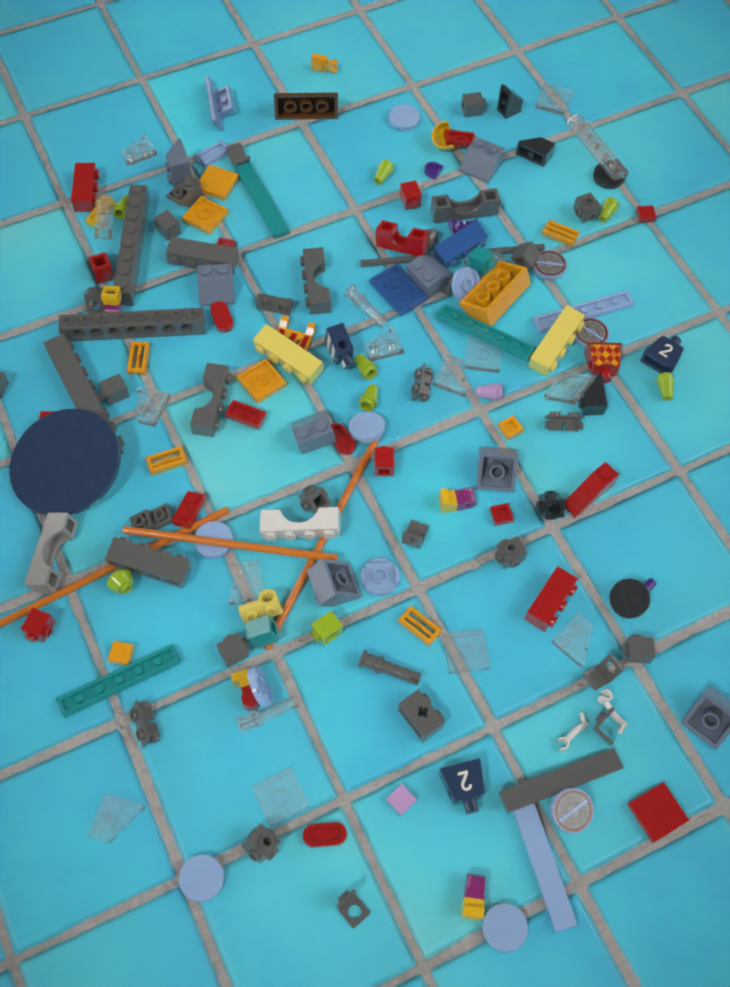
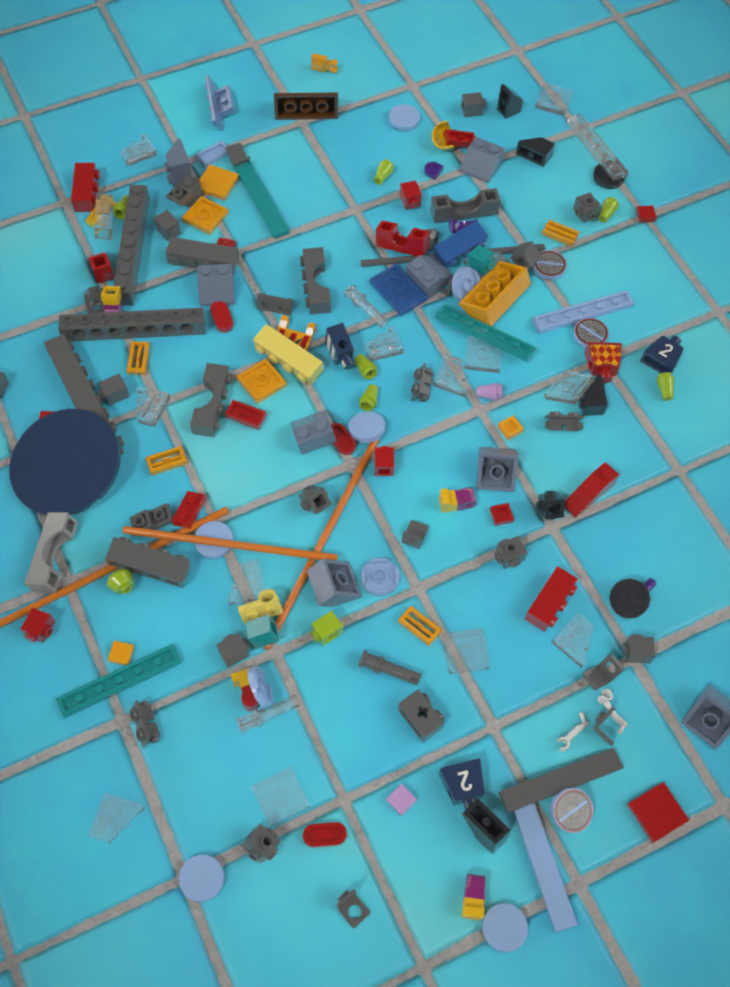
(324, 524): white arch -> none
(486, 826): none -> black slope
(556, 341): light yellow brick -> none

